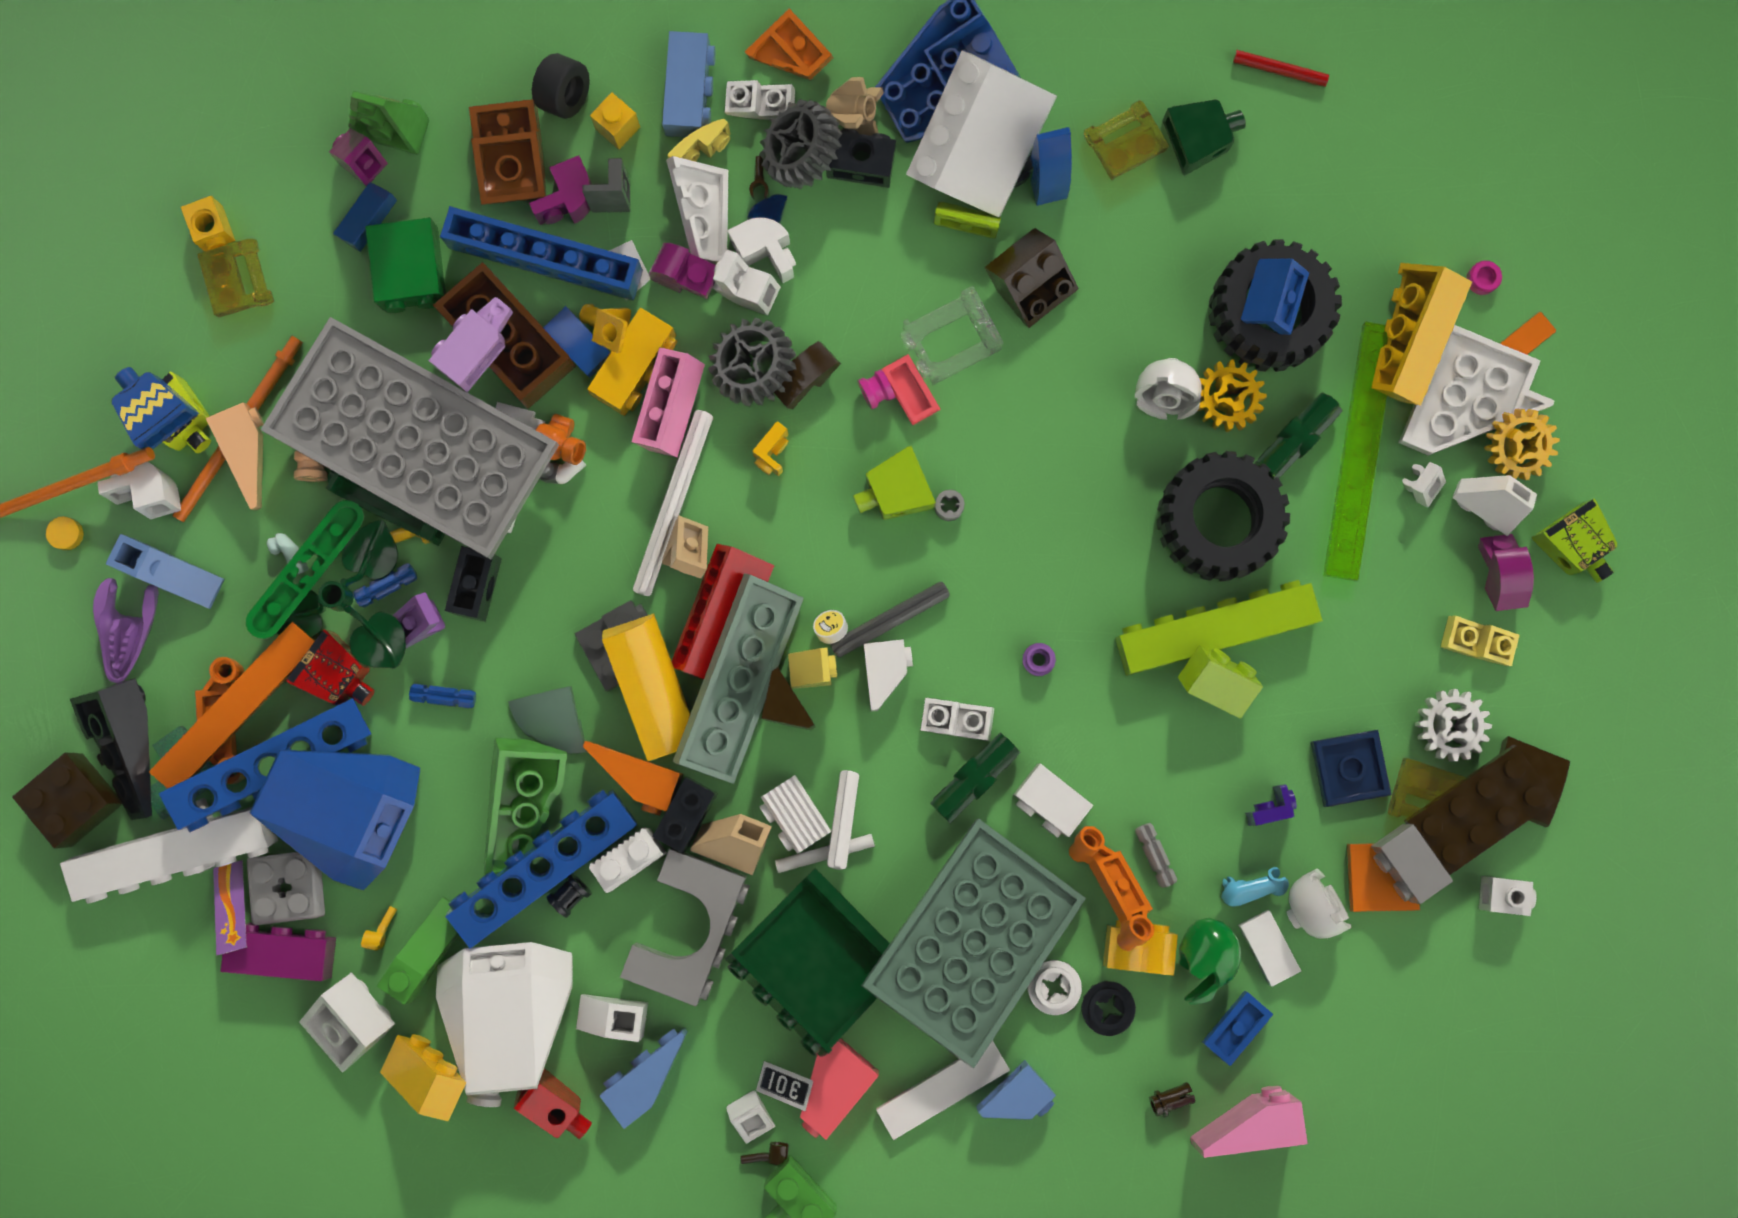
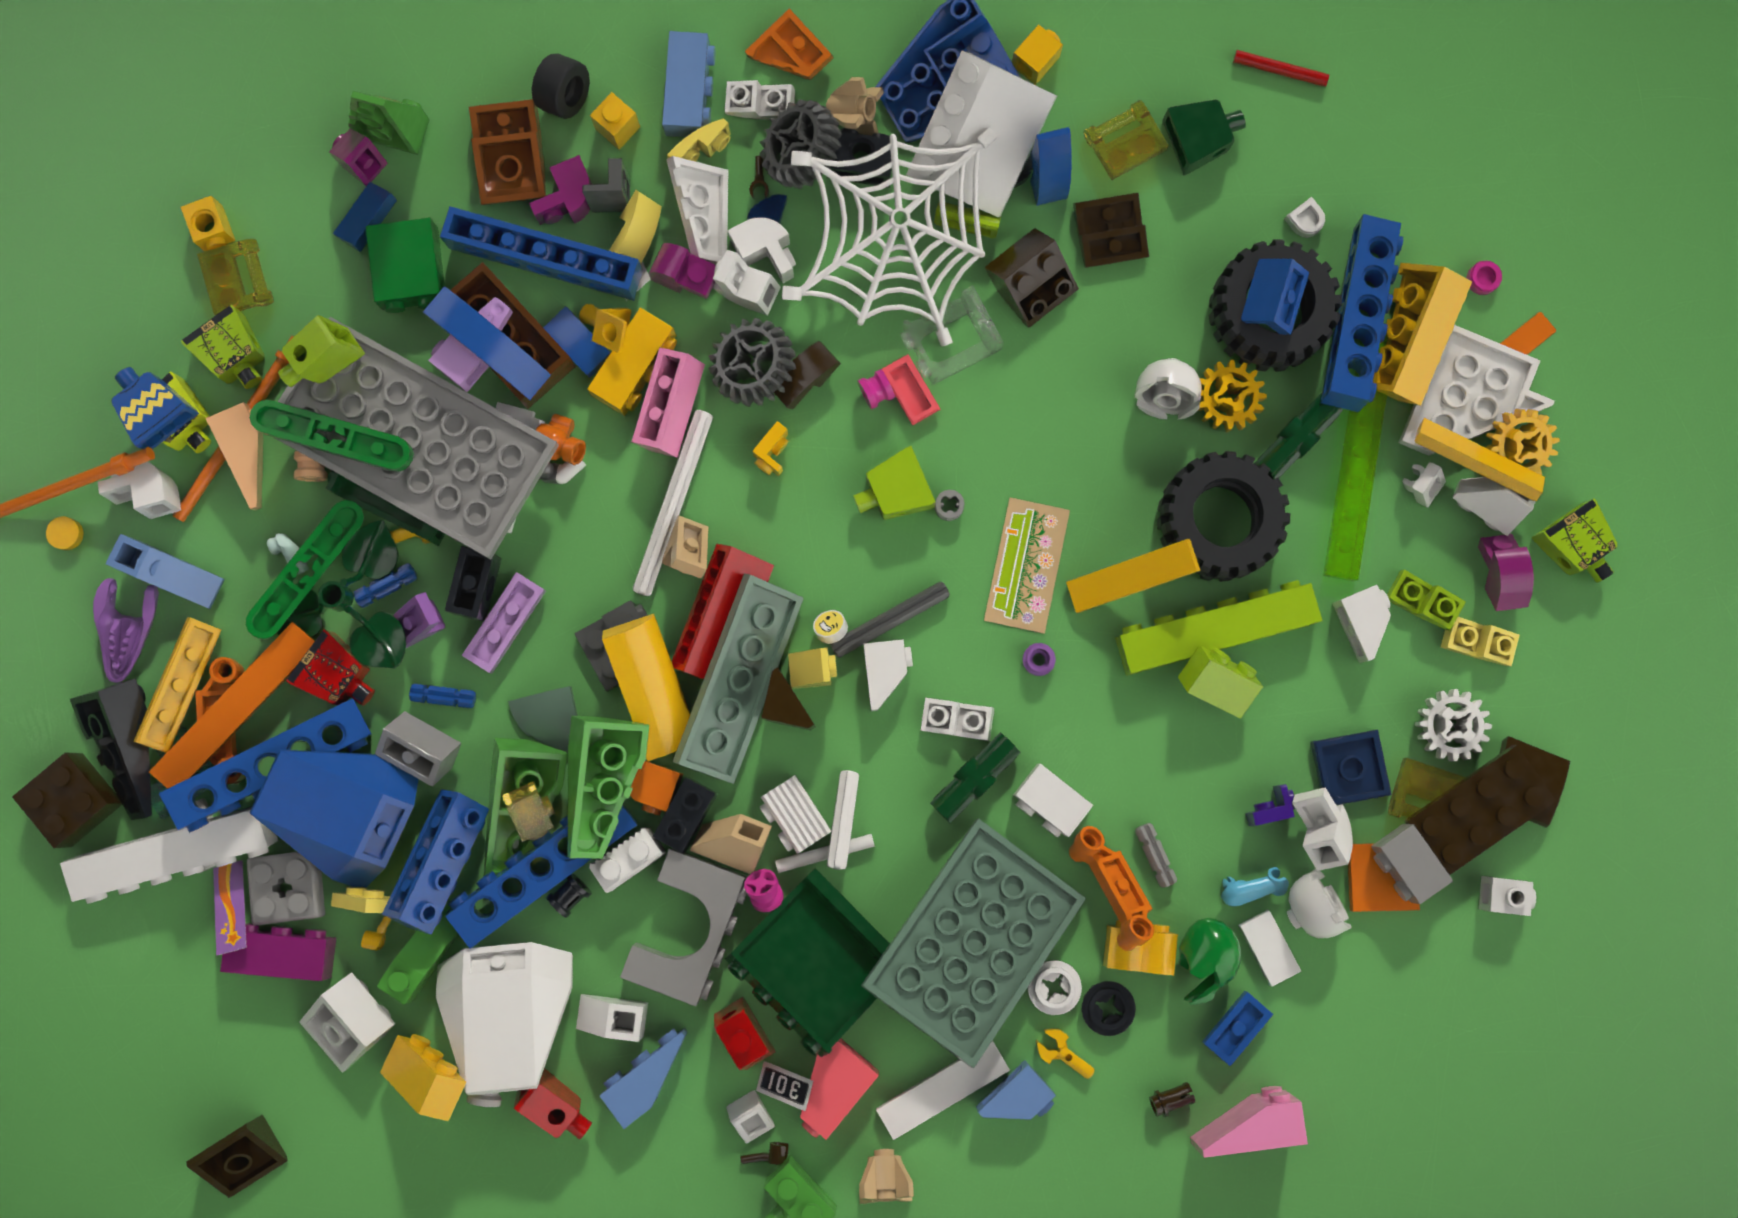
(177, 685): none -> yellow tile
(227, 347): none -> lime torso
(240, 1158): none -> dark brown slope
(302, 426): none -> green piece
(319, 352): none -> lime torso
(360, 900): none -> light yellow plate
(418, 748): none -> light grey brick
(436, 861): none -> blue brick
(487, 342): none -> blue slope
(503, 623): none -> lavender plate
(529, 811): none -> clear yellow brick
(600, 775): none -> bright green wedge
(640, 225): none -> light yellow slope
(742, 1034): none -> red torso
(764, 890): none -> dark pink wheel
(802, 158): none -> white animal
(885, 1179): none -> tan brick
(1027, 565): none -> sticker
(1037, 54): none -> yellow brick
(1064, 1053): none -> yellow bar
(1111, 230): none -> dark brown slope
(1133, 576): none -> yellow tile
(1306, 219): none -> white tile
(1328, 829): none -> white brick
(1340, 386): none -> blue brick
(1364, 620): none -> white slope
(1425, 600): none -> lime slope
(1480, 459): none -> yellow tile

